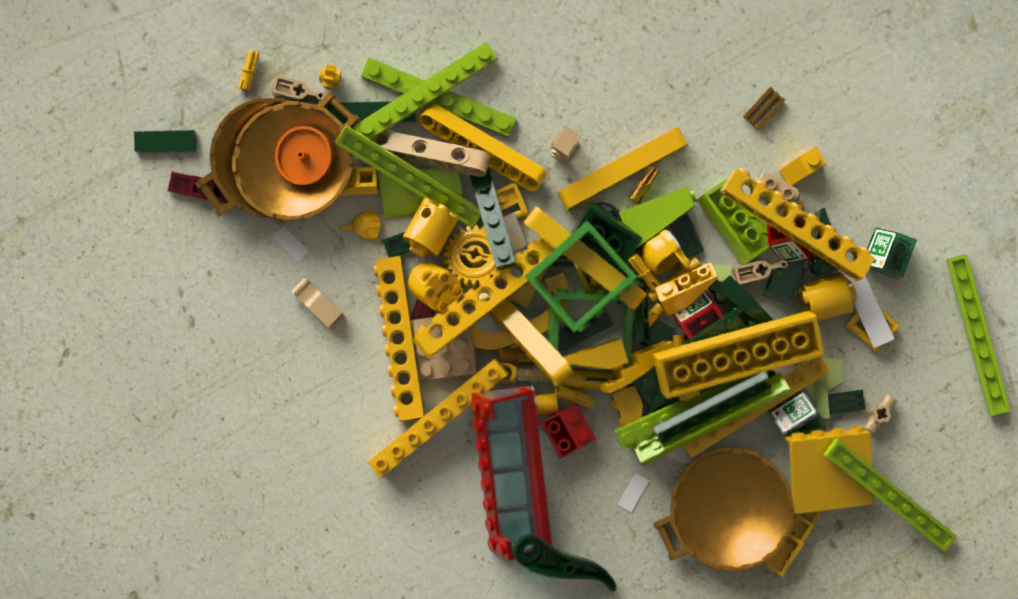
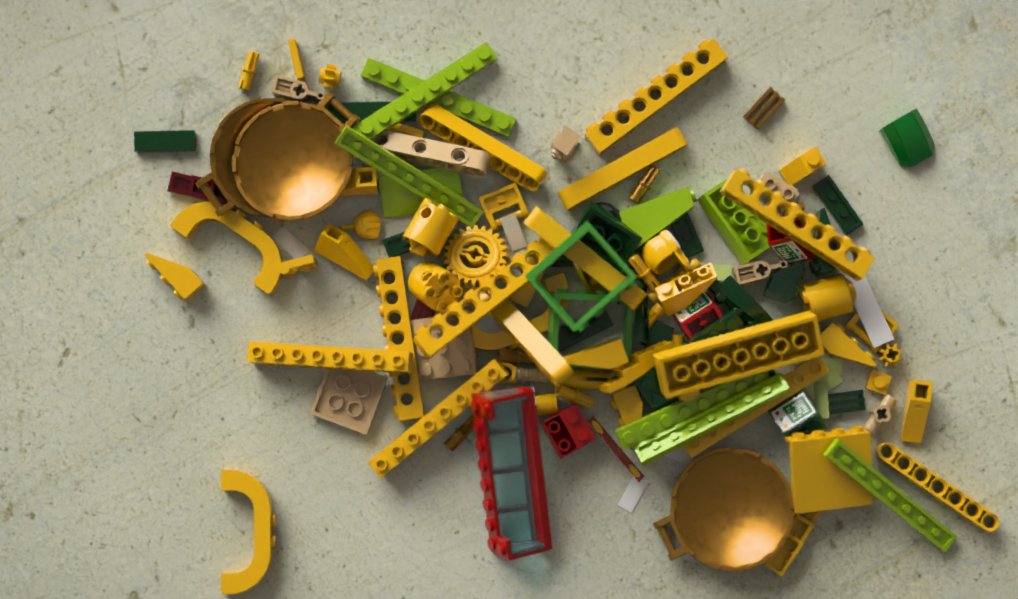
(180, 277): none -> yellow slope
(197, 214): none -> yellow arch
(263, 531): none -> yellow arch
(296, 58): none -> yellow tile
(304, 155): orange piece -> none
(304, 264): none -> yellow plate
(317, 303): tan piece -> none
(330, 357): none -> yellow brick
(342, 250): none -> yellow slope
(349, 398): none -> tan plate
(403, 129): none -> yellow piece
(460, 434): none -> pearl gold axle
(493, 221): plate -> none
(558, 564): dark green animal -> none
(615, 449): none -> sticker
(715, 57): none -> yellow brick
(718, 404): dark green plate -> none
(837, 205): none -> dark green tile
(839, 345): none -> yellow slope
(878, 382): none -> yellow plate
(891, 252): clear green slope -> none
(896, 357): none -> yellow gear
(909, 139): none -> green slope
(916, 410): none -> yellow slope
(946, 490): none -> yellow beam
(978, 335): lime plate -> none

